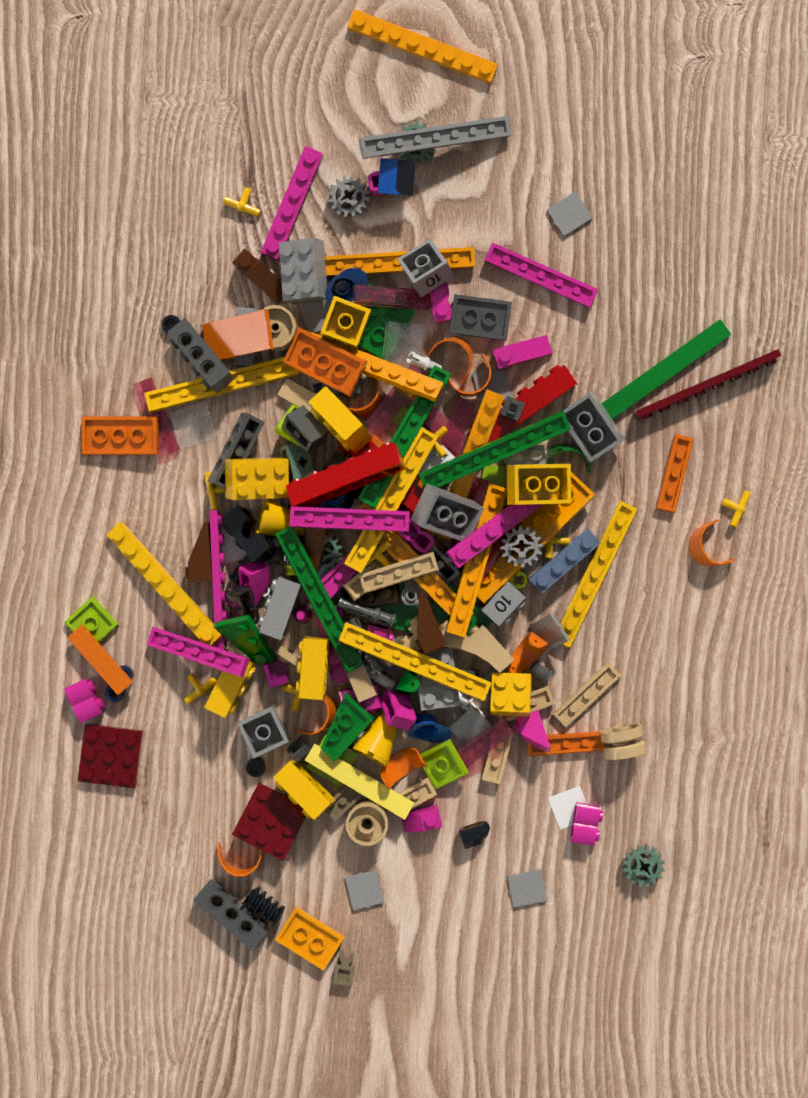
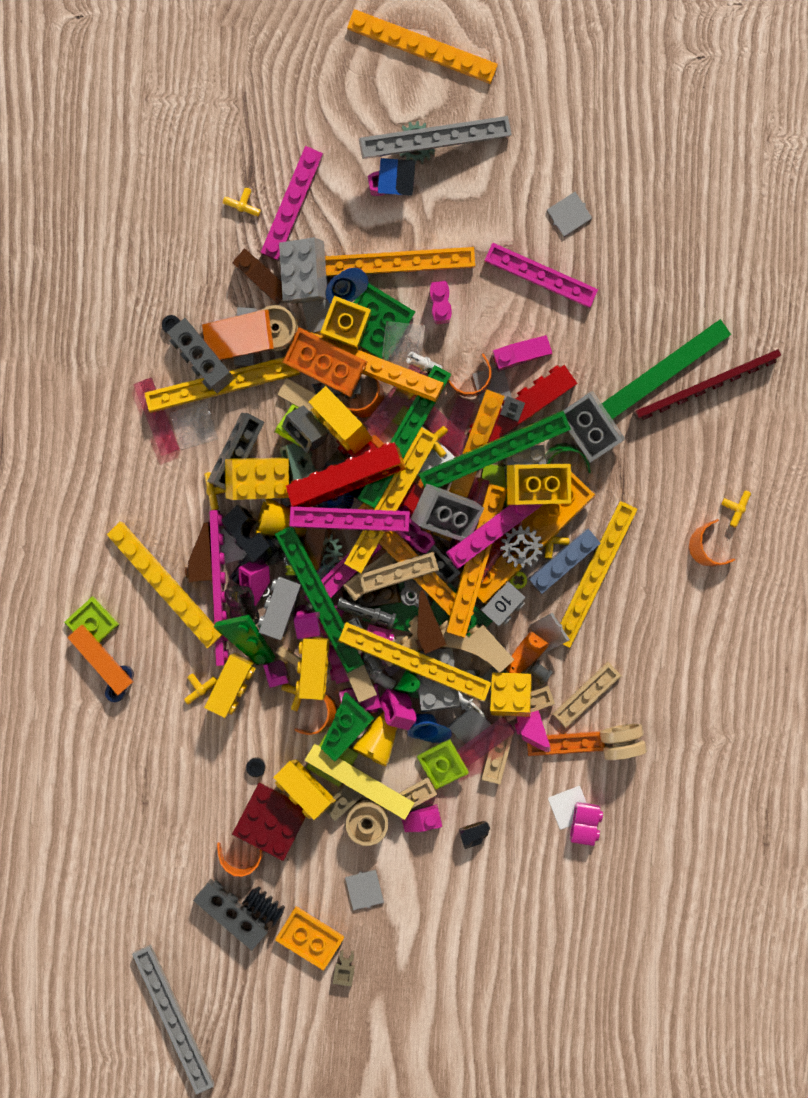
(84, 700): dark pink brick -> none
(110, 755): dark red plate -> none
(120, 435): orange tile -> none
(173, 1019): none -> light grey plate
(198, 652): dark pink plate -> none
(263, 731): light grey brick -> none
(298, 750): dark grey tile -> none
(307, 625): none -> magenta panel
(343, 202): light grey gear -> none
(378, 553): yellow piece -> none
(390, 297): clear pink tile -> none
(400, 765): orange piece -> none
(425, 267): light grey brick -> none
(464, 344): orange piece -> none
(480, 317): dark grey plate -> none
(527, 888): light grey piece -> none
(649, 860): sand green gear -> none
(674, 473): orange tile -> none

